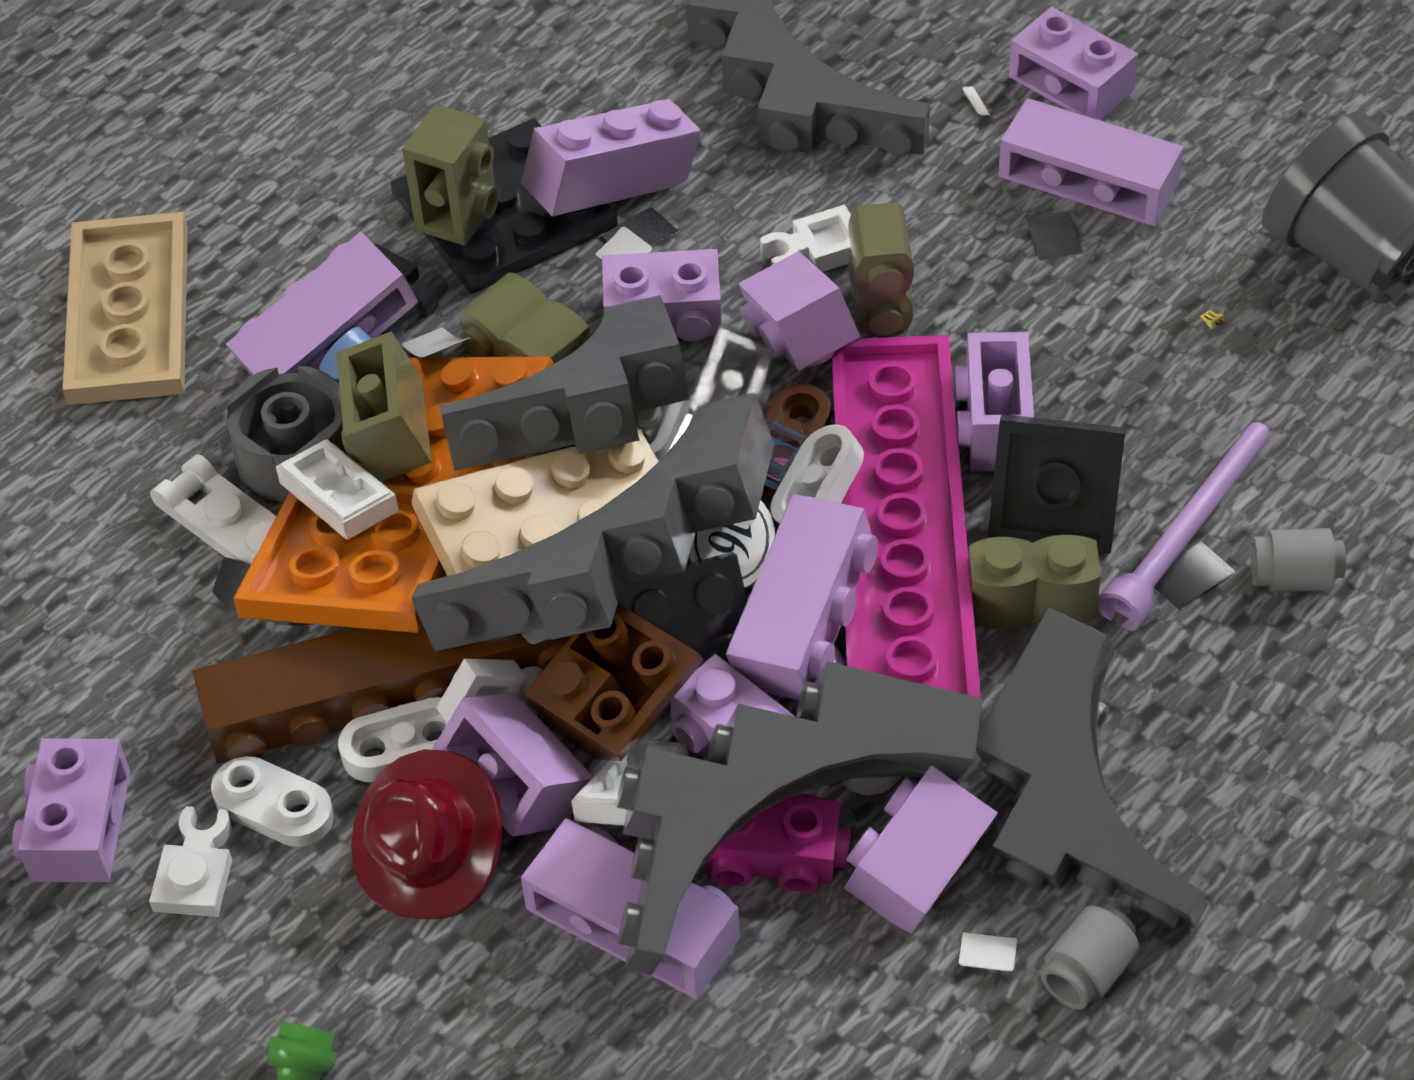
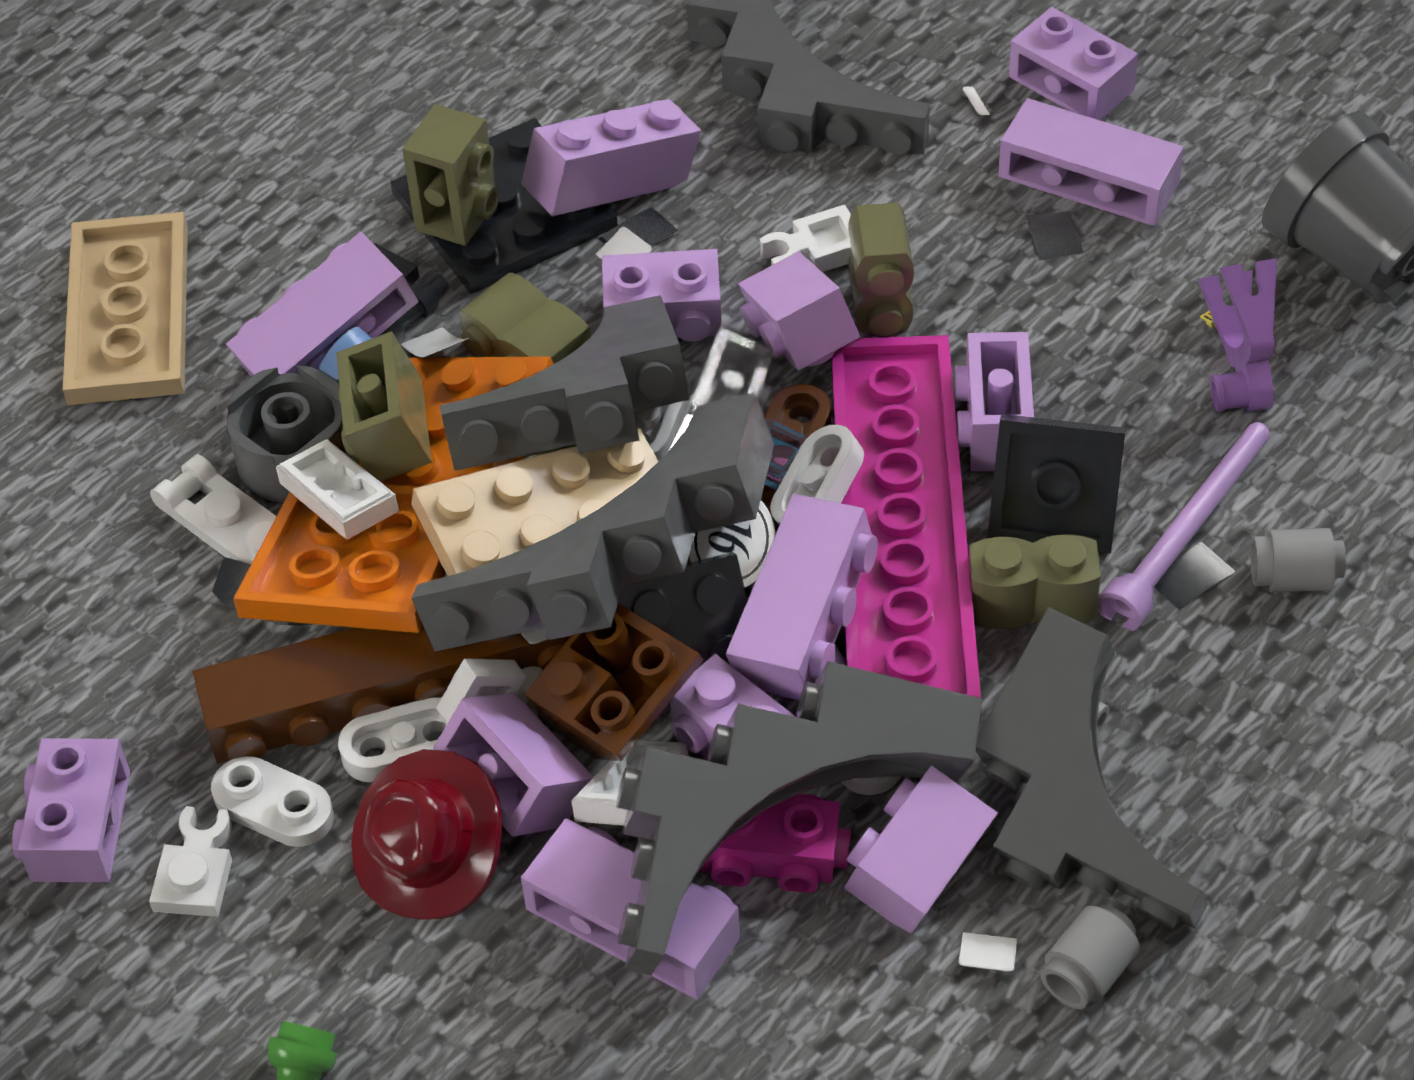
(1245, 334): none -> medium lavender piece

